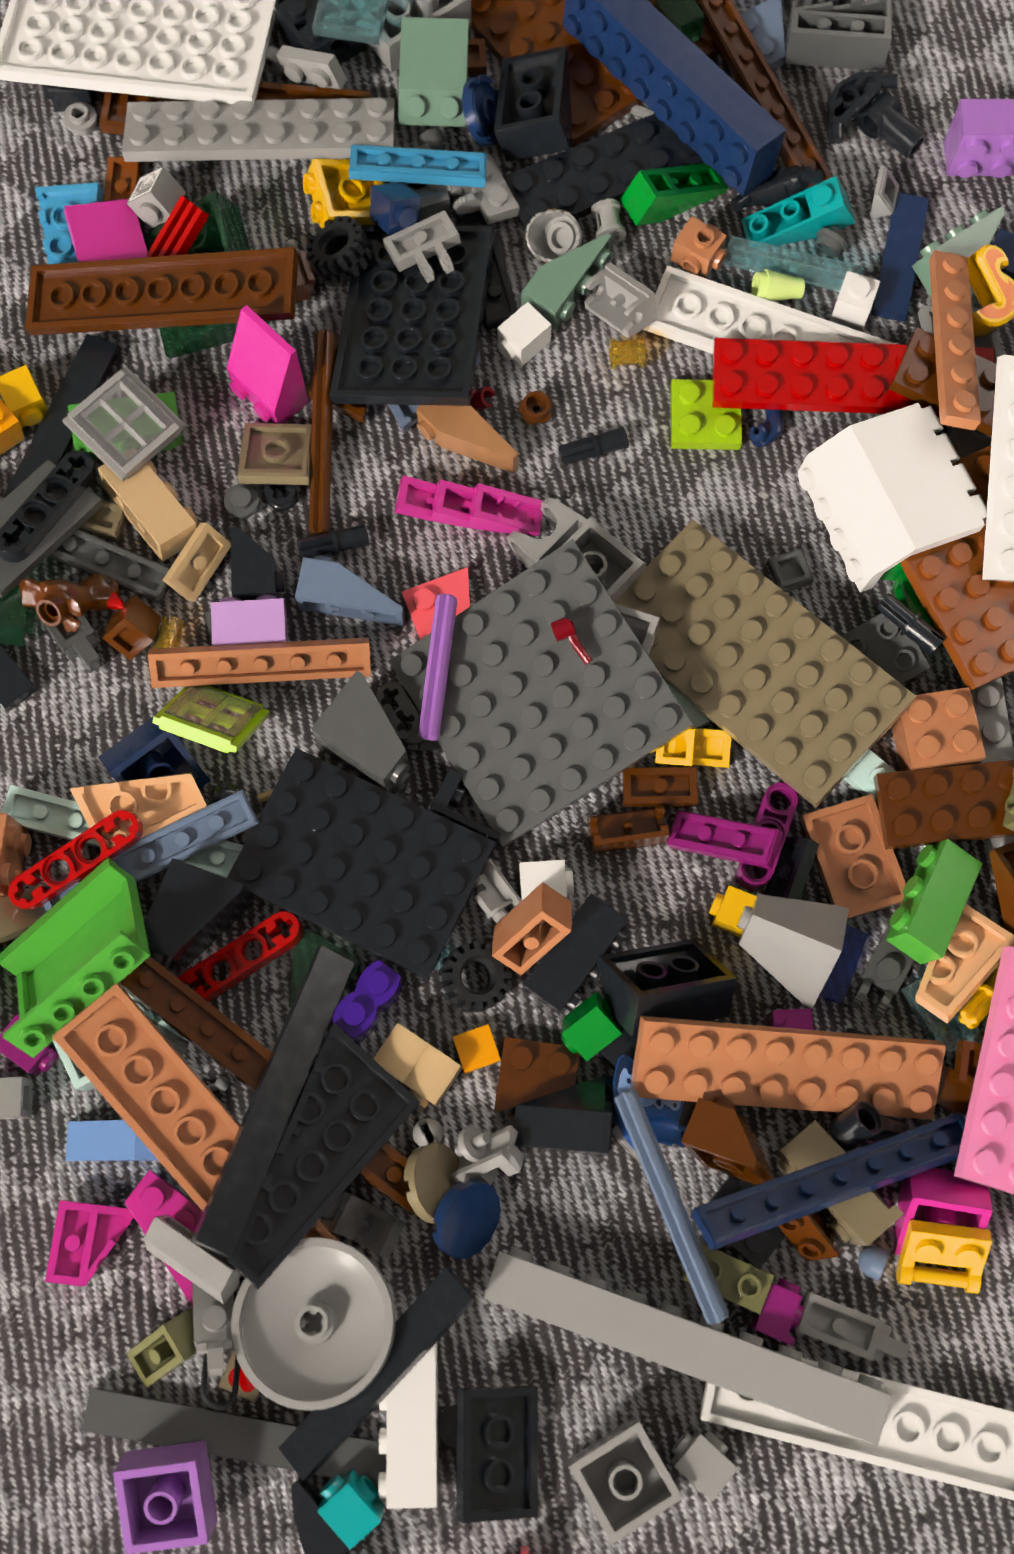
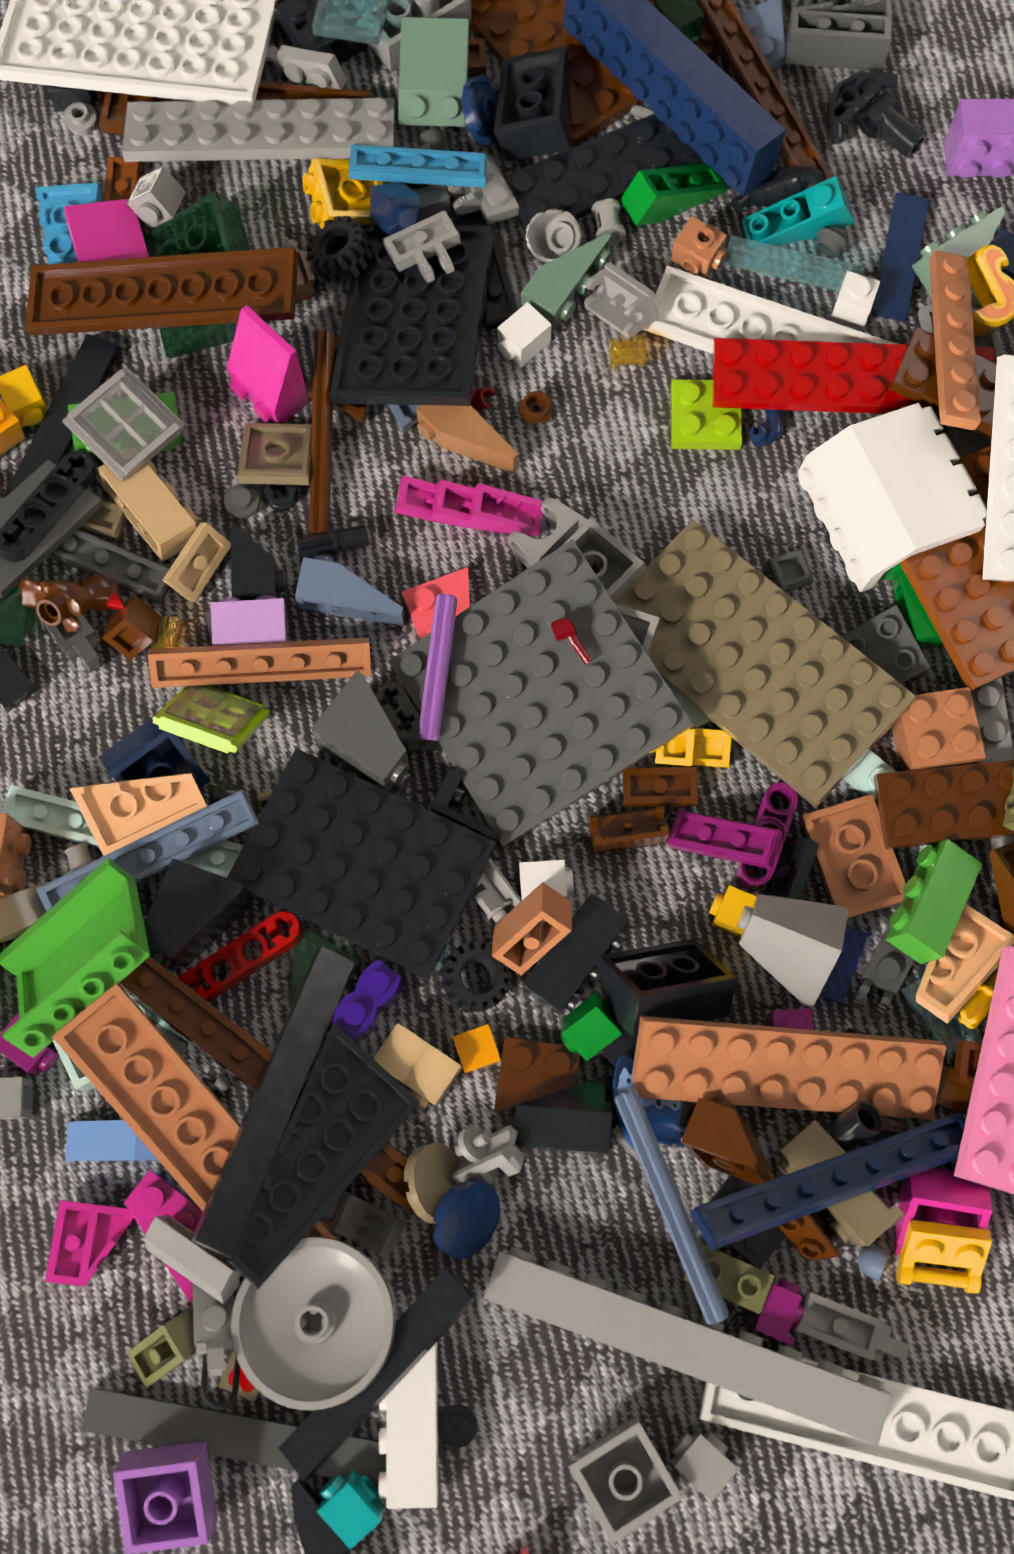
(78, 863): red beam -> none
(173, 237): red tile -> none
(435, 1128): light grey hinge -> none
(497, 1453): black plate -> none
(593, 446): black axle -> none
(777, 286): yellowish green cone -> none
(885, 194): light grey slope -> none
(910, 624): black axle -> none

